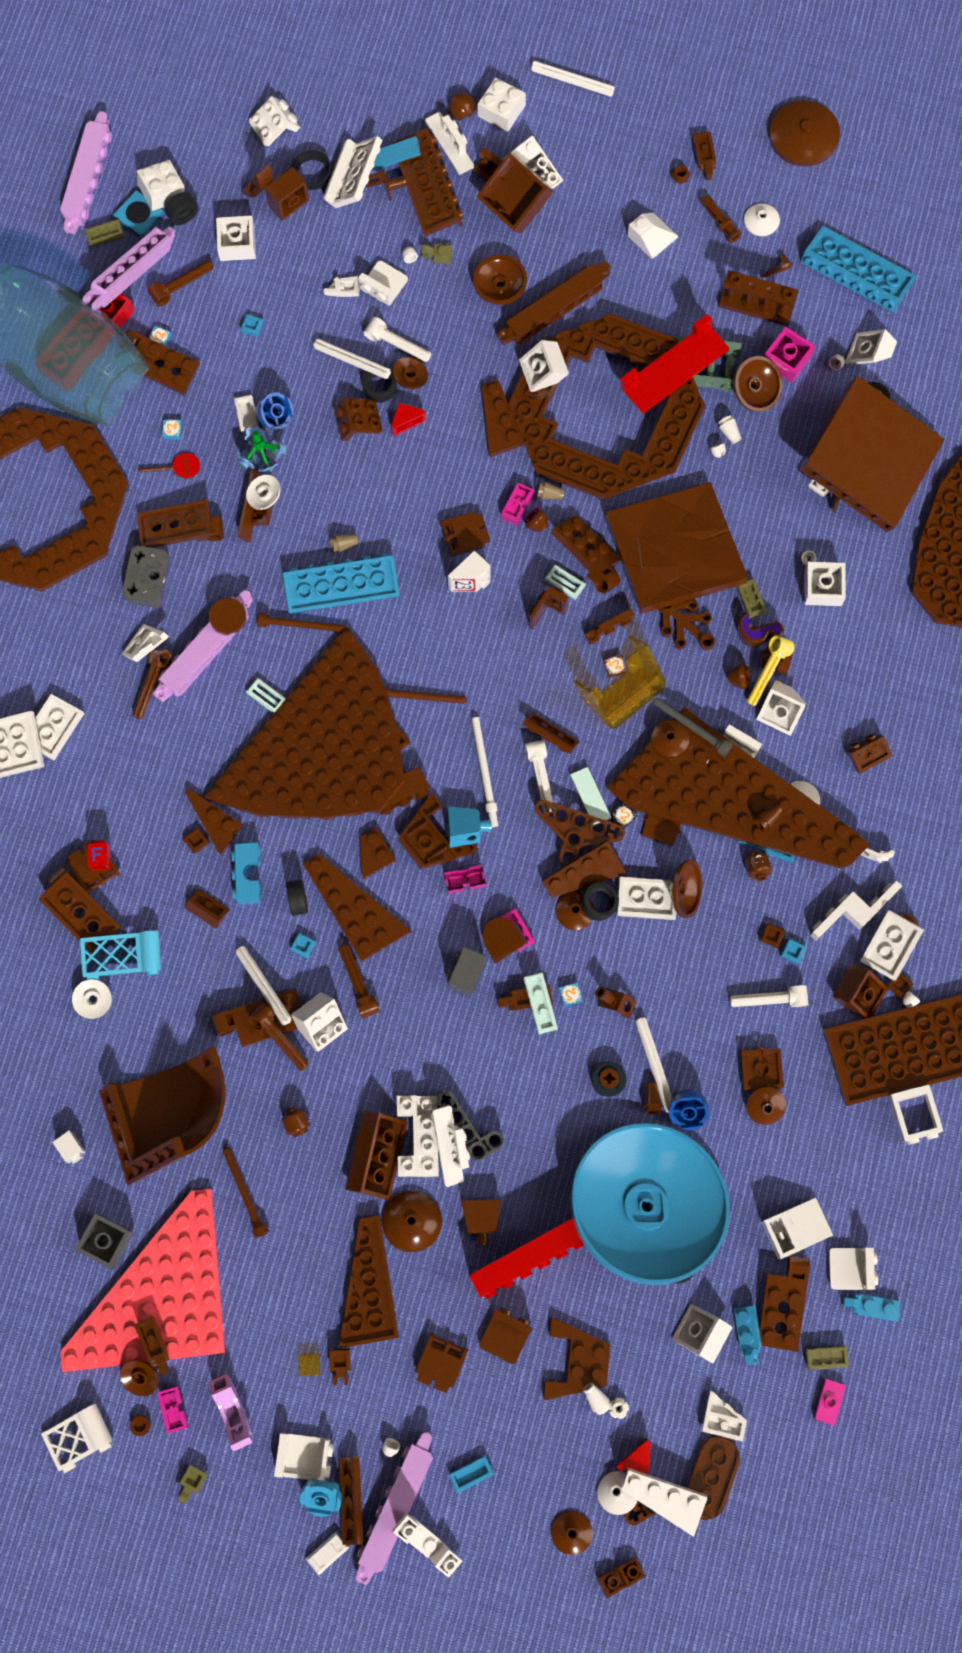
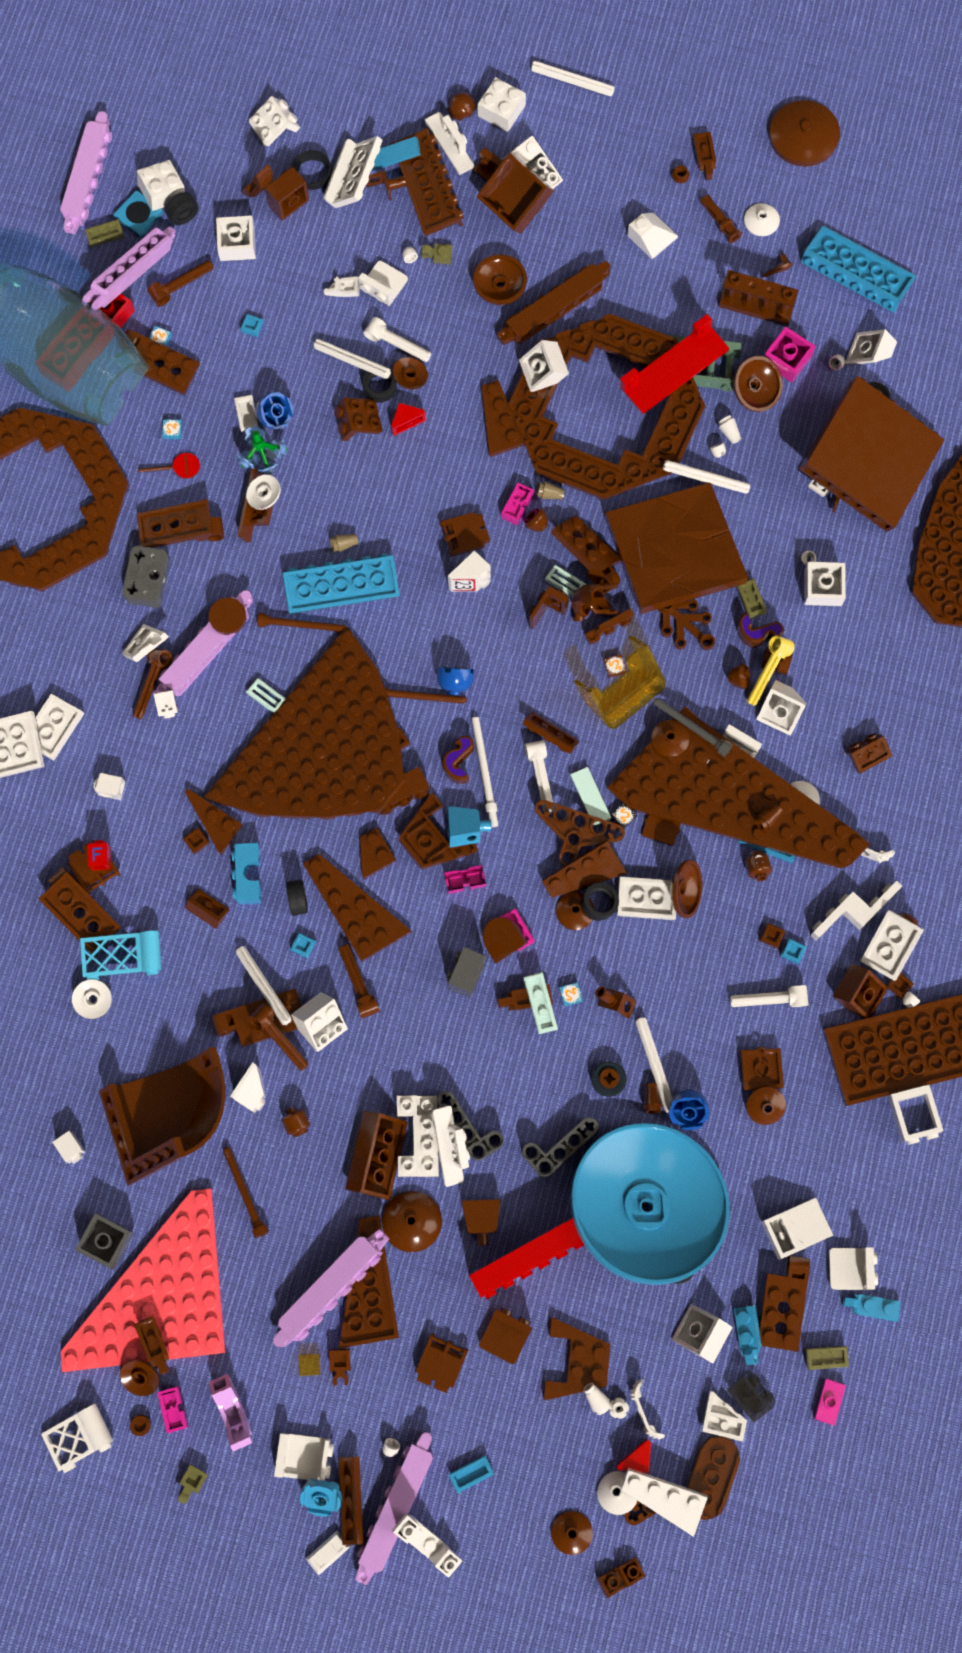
(109, 786): none -> white brick
(166, 703): none -> white bracket
(250, 1089): none -> white slope
(329, 1288): none -> lavender hinge
(454, 679): none -> blue cylinder
(454, 757): none -> reddish brown animal
(562, 1144): none -> dark grey beam
(590, 597): none -> reddish brown piece
(649, 1429): none -> white piece
(706, 476): none -> white axle
(752, 1396): none -> clear smoke bracket

